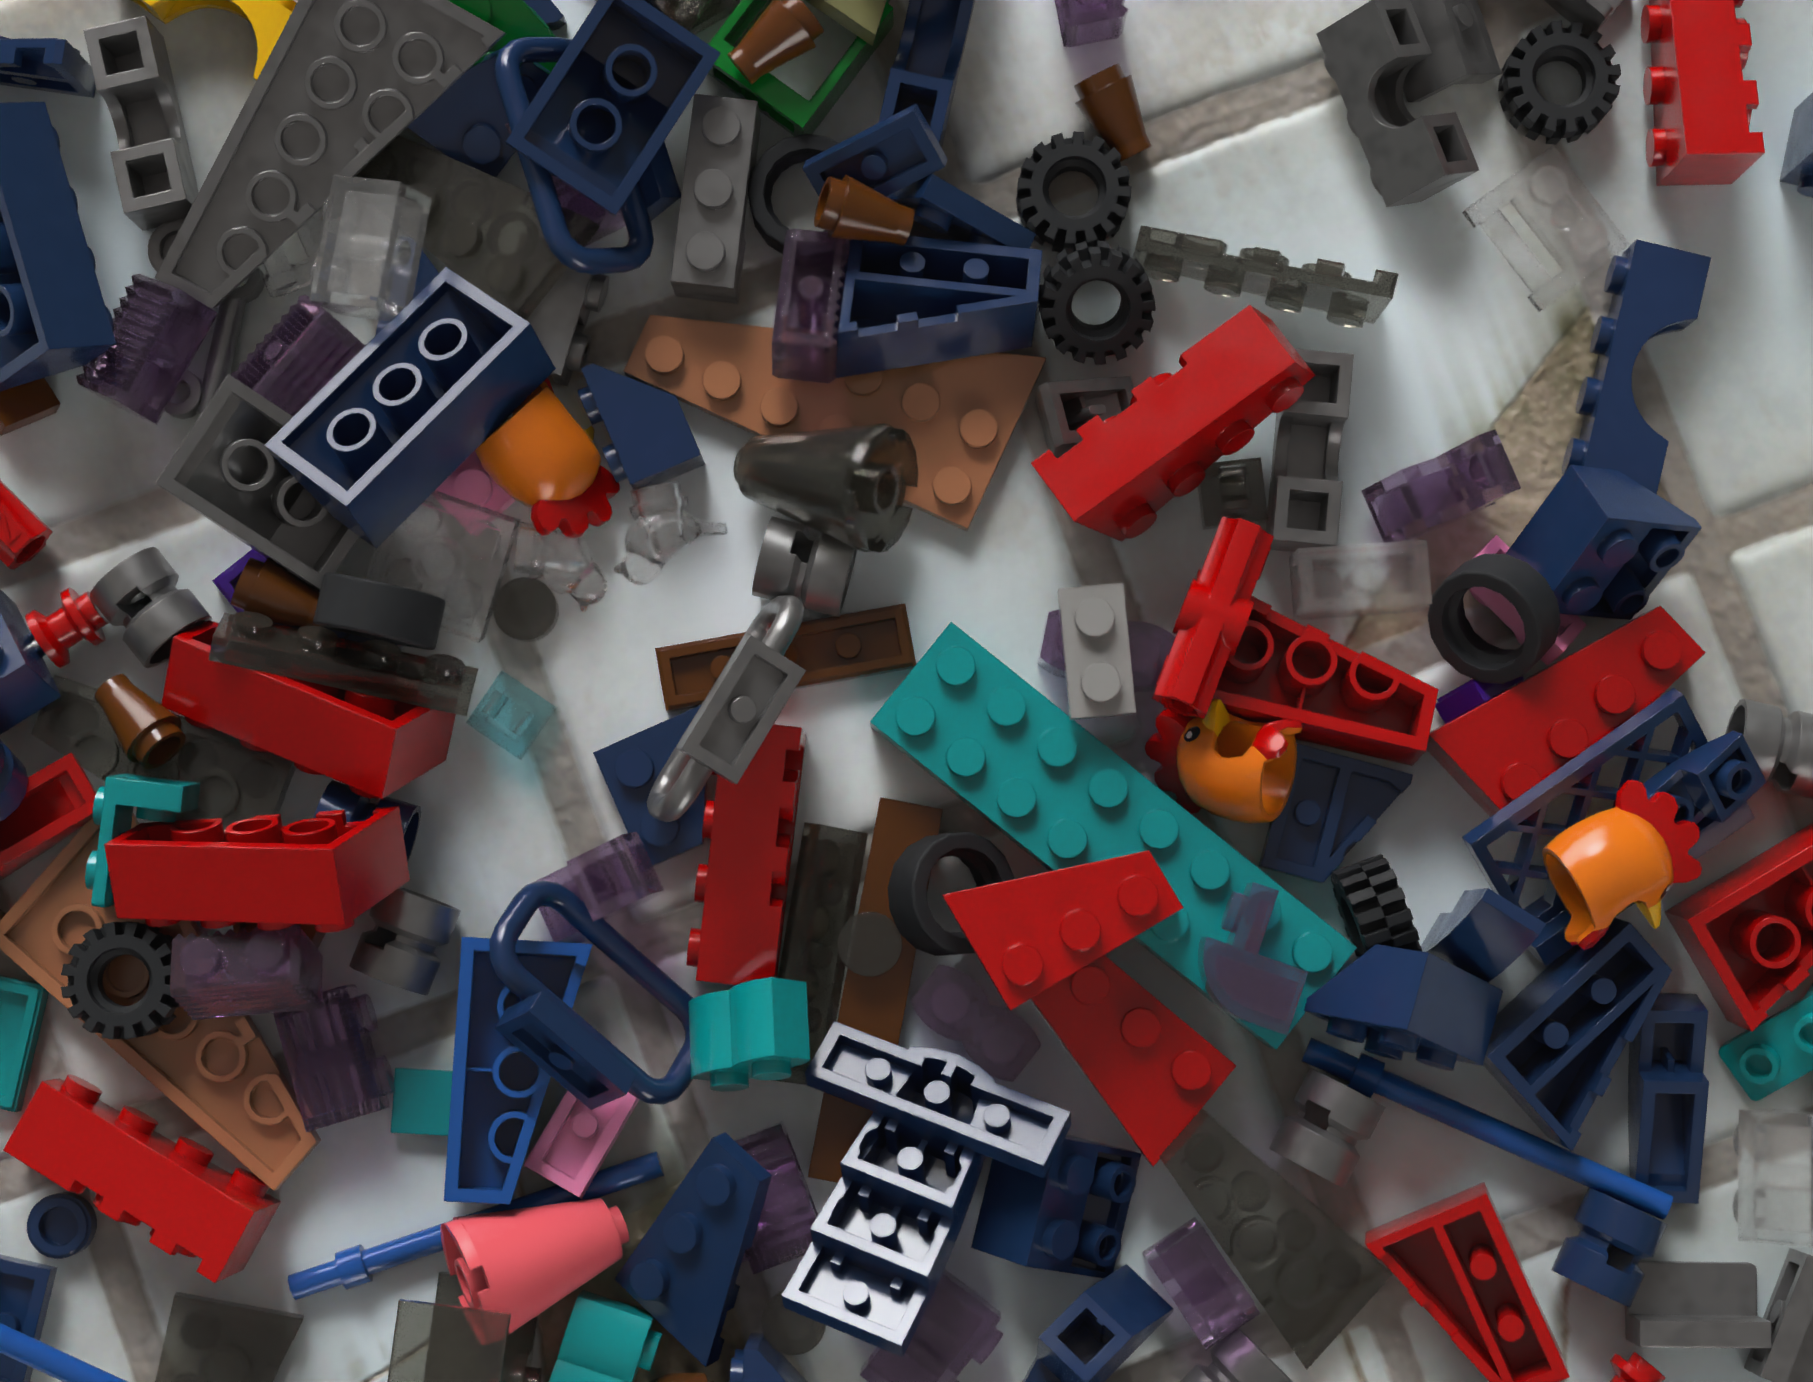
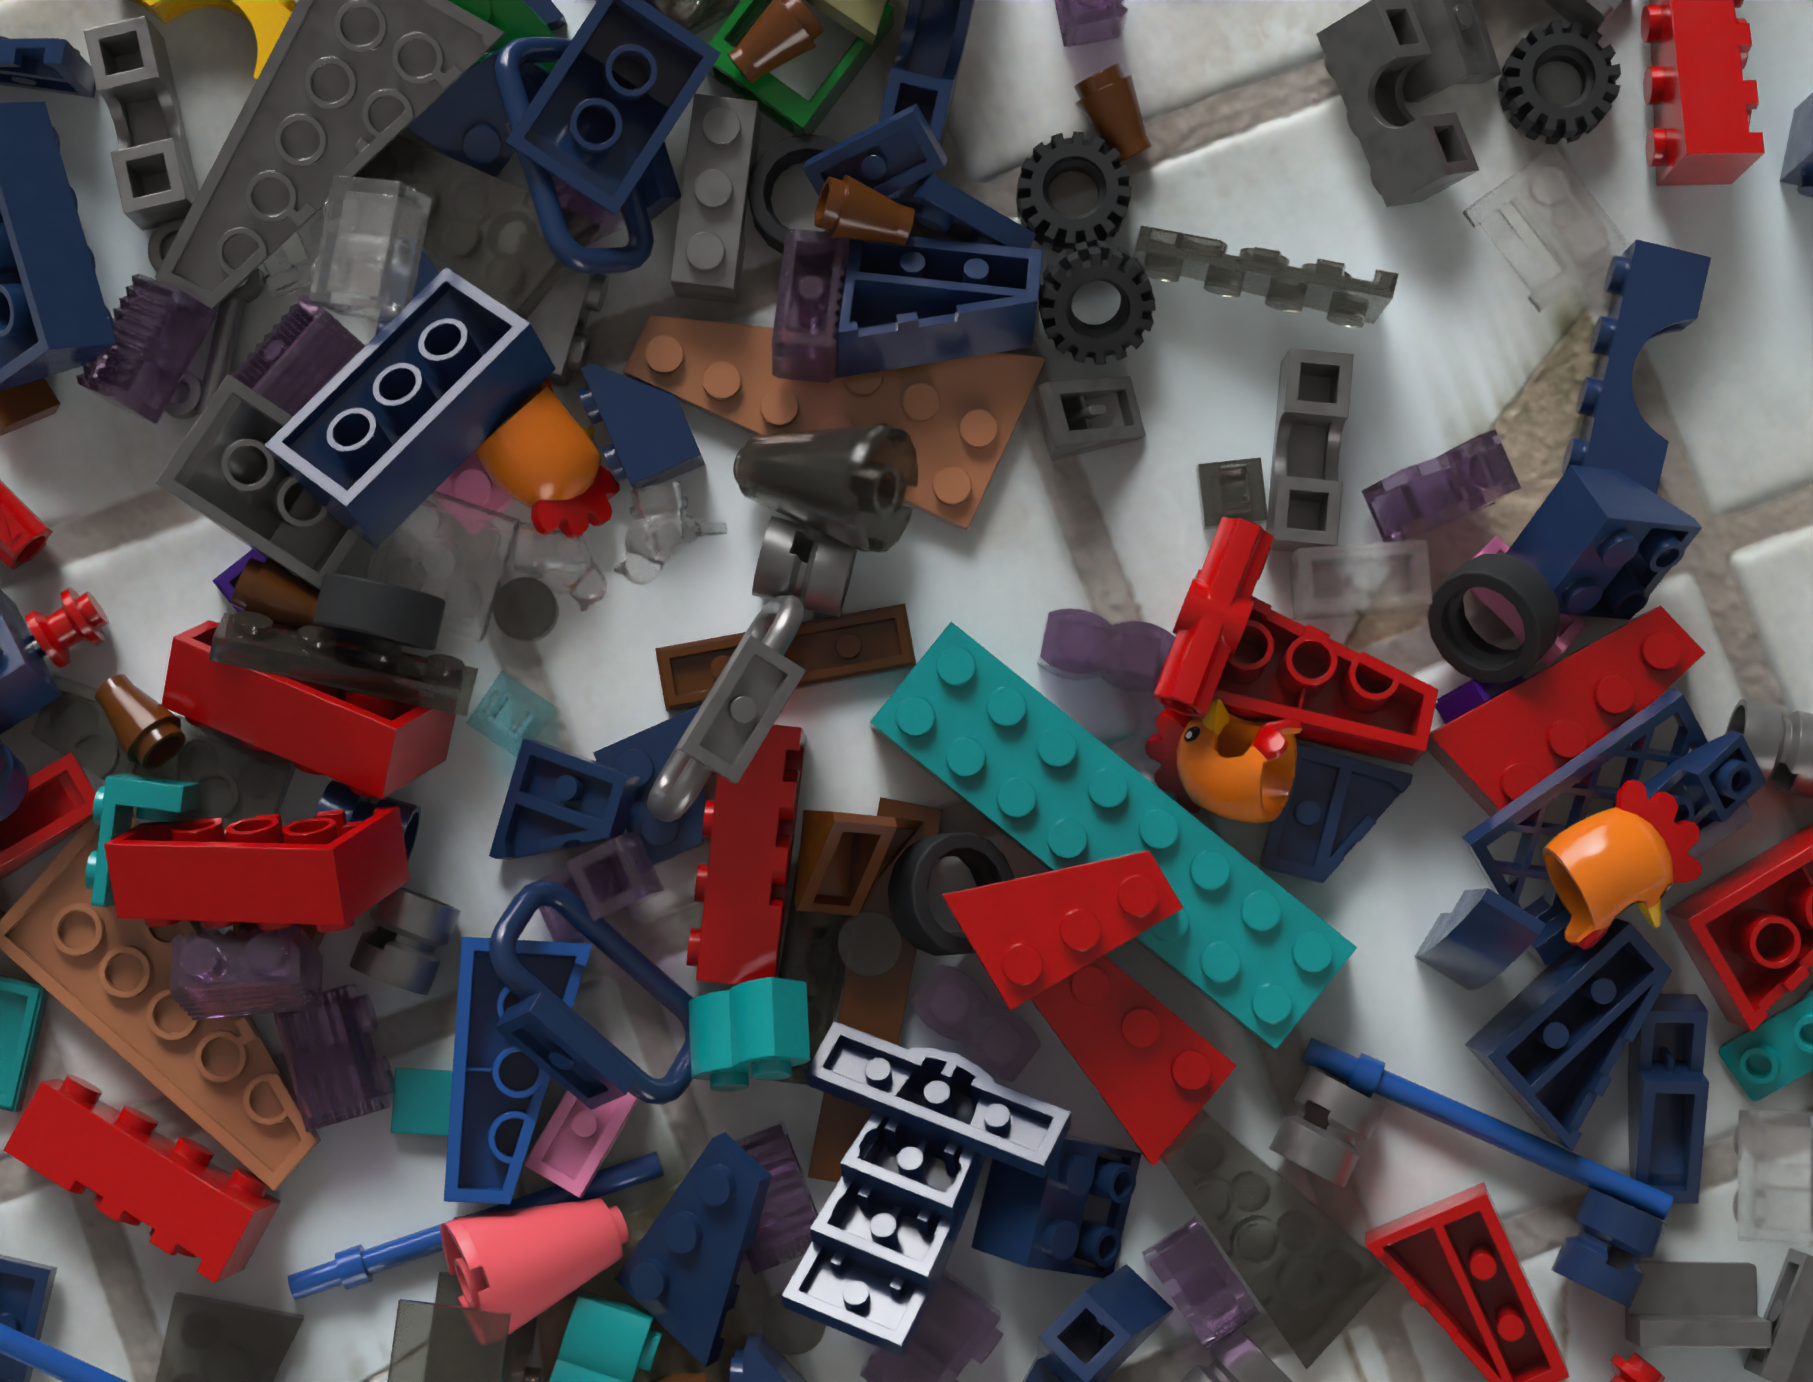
(61, 1225): dark blue tile -> none
(86, 980): black tyre -> none
(149, 628): flat silver wheel -> none
(561, 803): none -> dark blue wing
(845, 857): none -> reddish brown slope
(1096, 651): light grey plate -> none
(1176, 427): red wedge -> none
(1239, 977): clear purple brick -> none
(1374, 906): black tyre -> none
(1410, 1005): dark blue slope -> none

